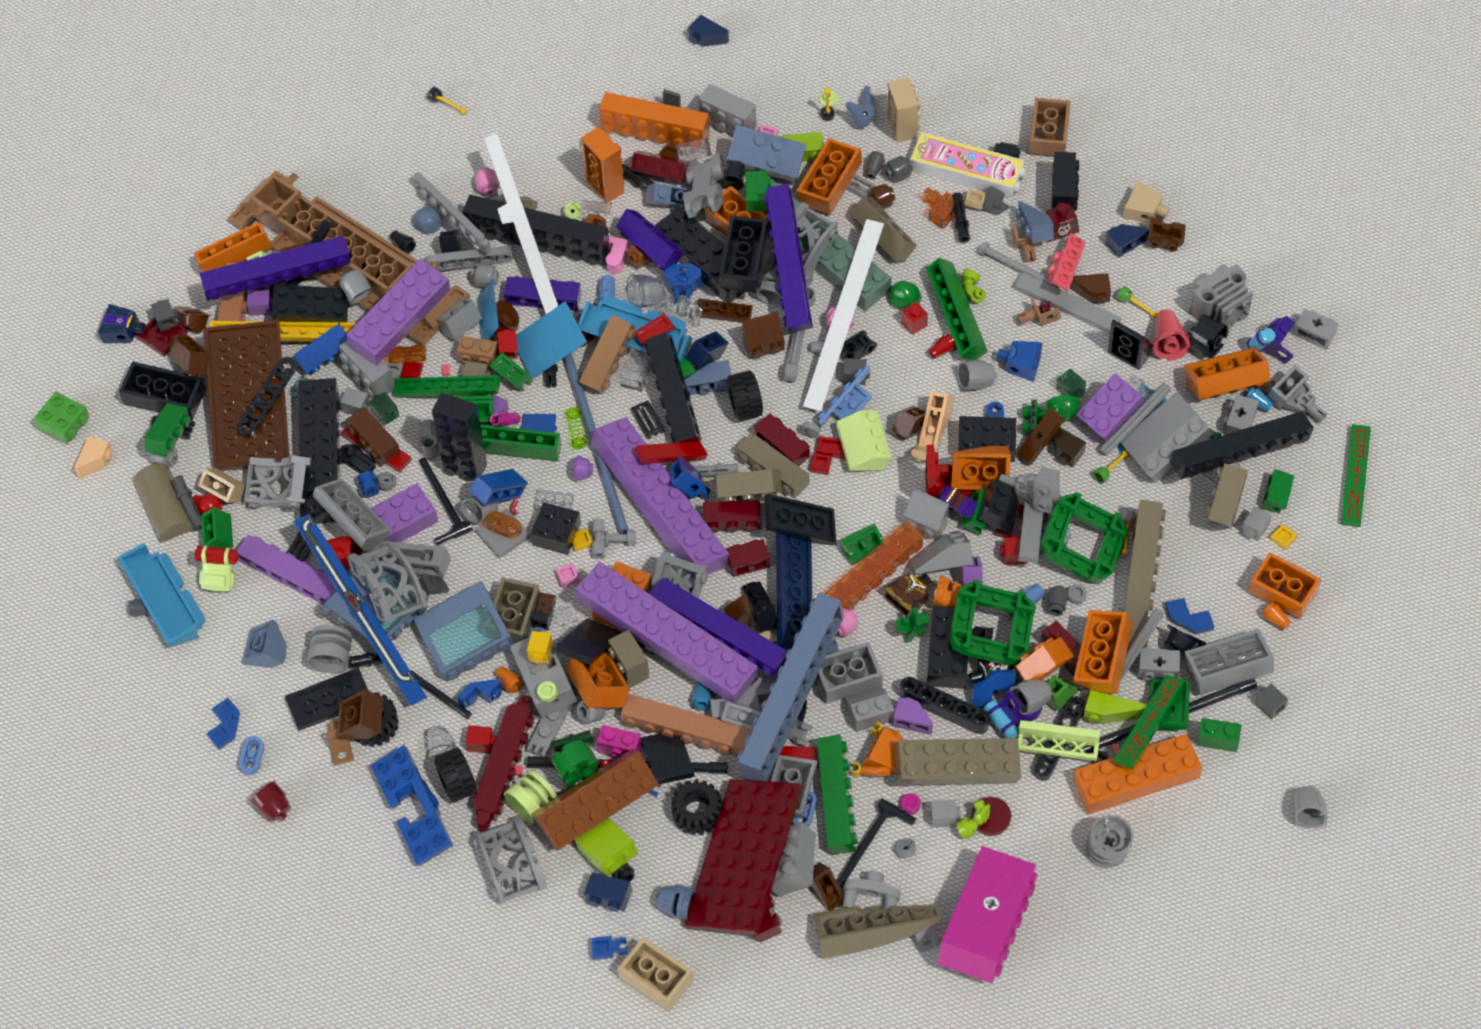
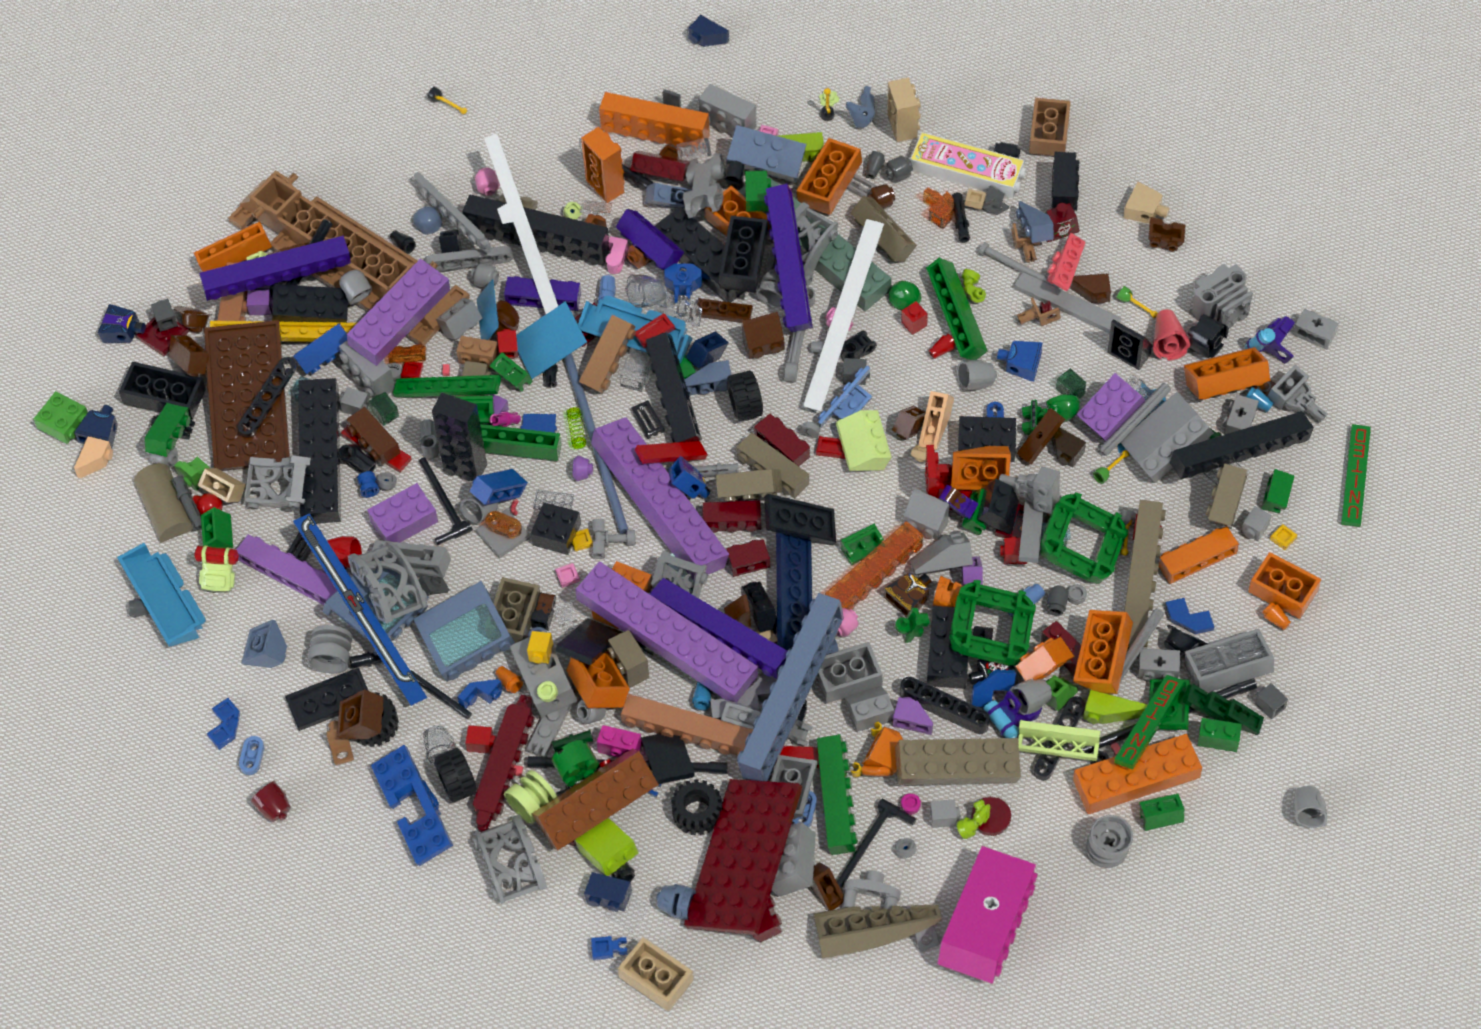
(98, 425): none -> dark blue torso
(191, 472): none -> bright green brick
(352, 514): light grey brick -> none
(821, 463): red tile -> none
(1126, 238): dark blue slope -> none
(1162, 812): none -> green hinge
(1198, 554): none -> orange brick
(1223, 709): none -> dark green slope

